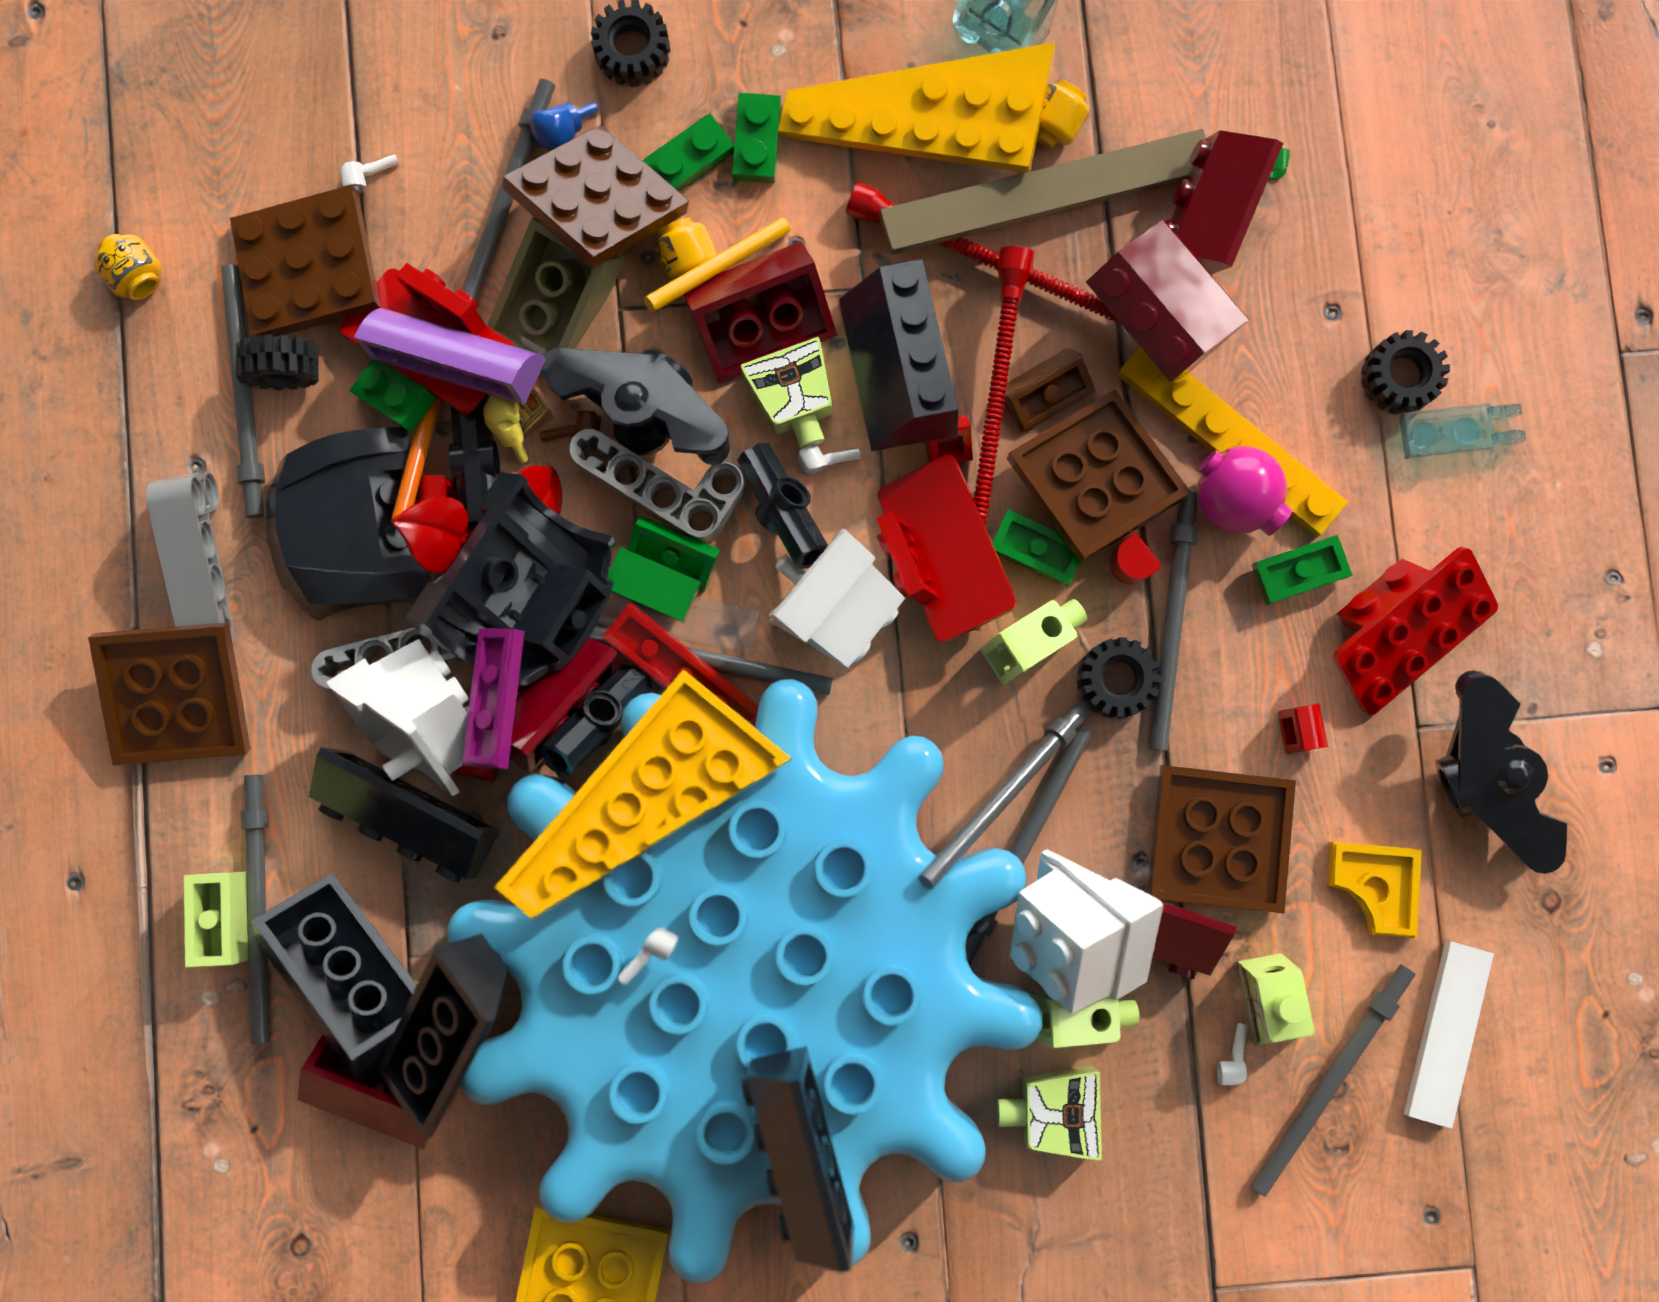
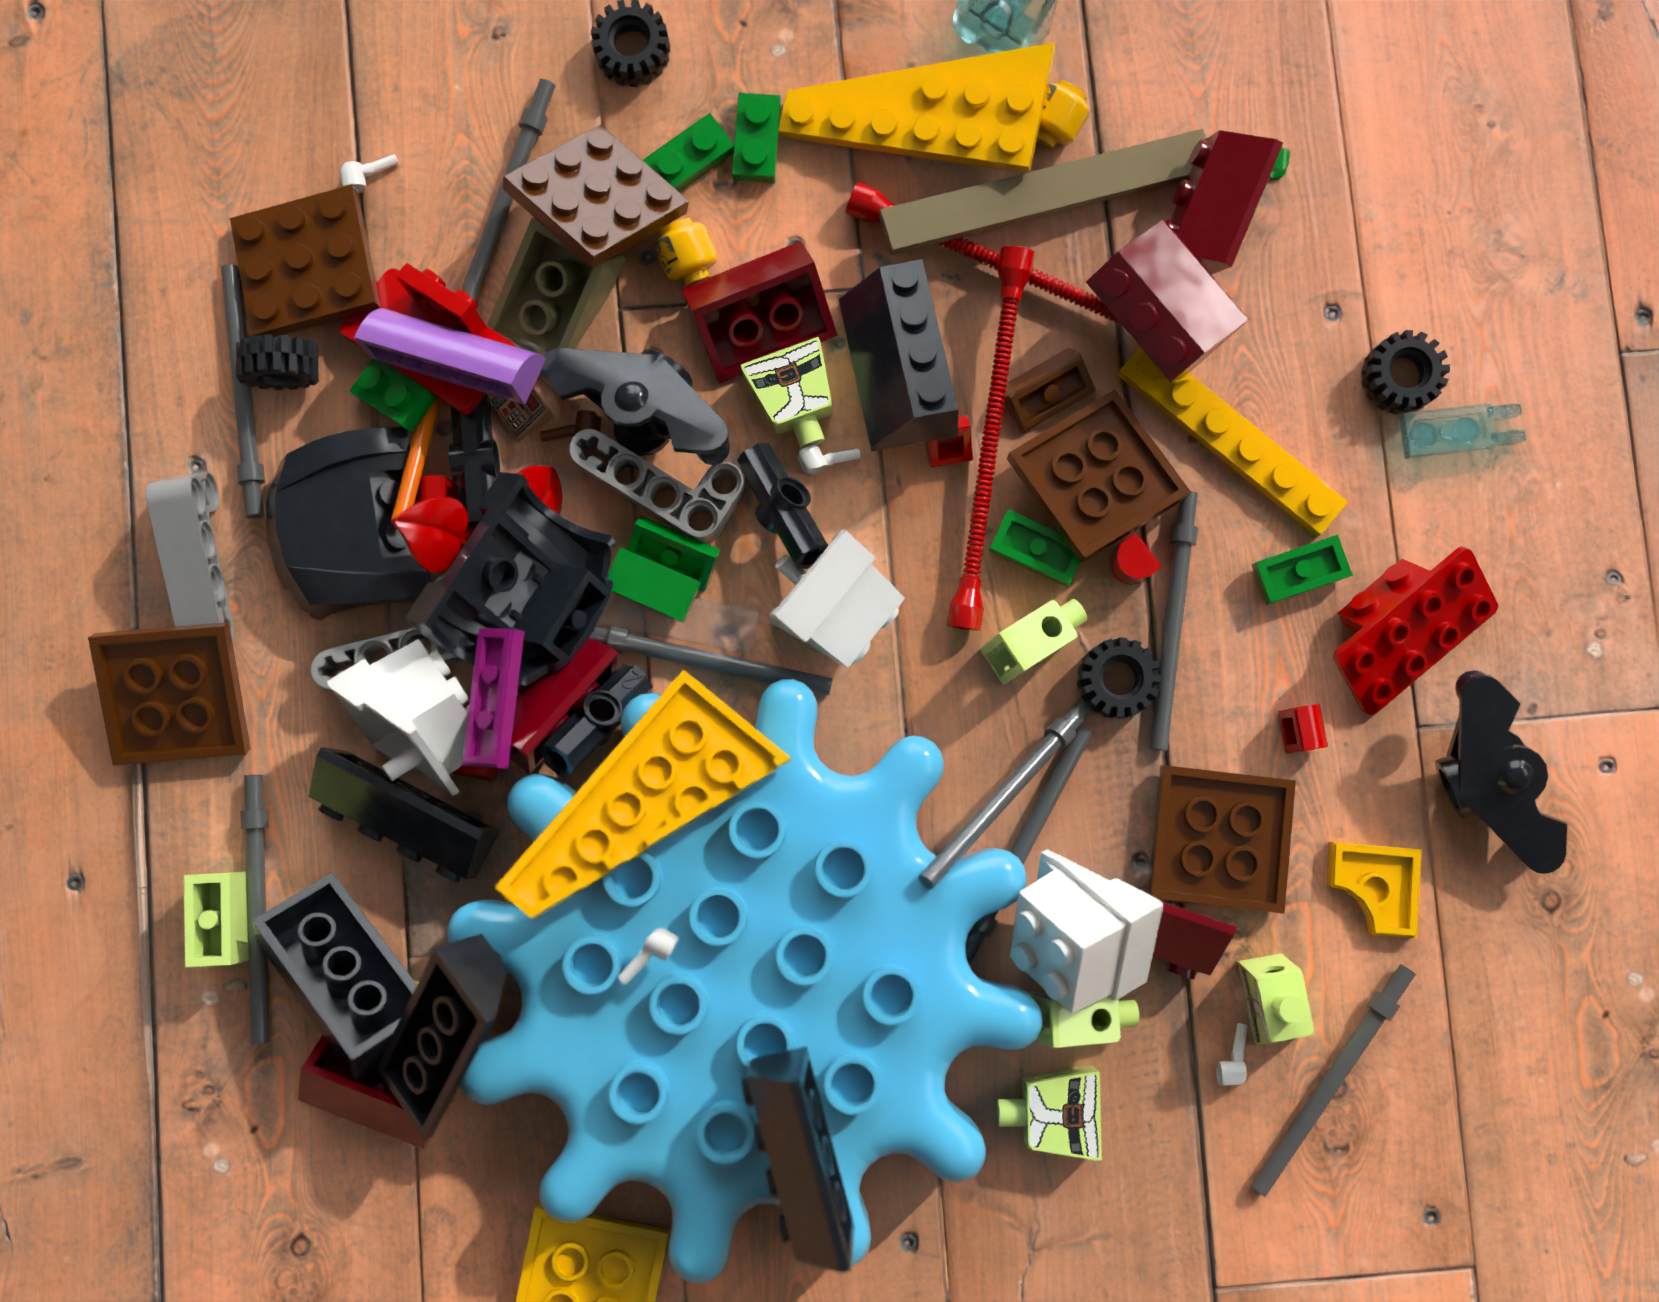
(127, 266): yellow head -> none
(503, 421): light yellow piece -> none
(559, 124): blue piece -> none
(666, 657): red tile -> none
(716, 265): yellow bar -> none
(943, 550): red bracket -> none
(1243, 491): dark pink brick -> none
(1448, 1034): white tile -> none

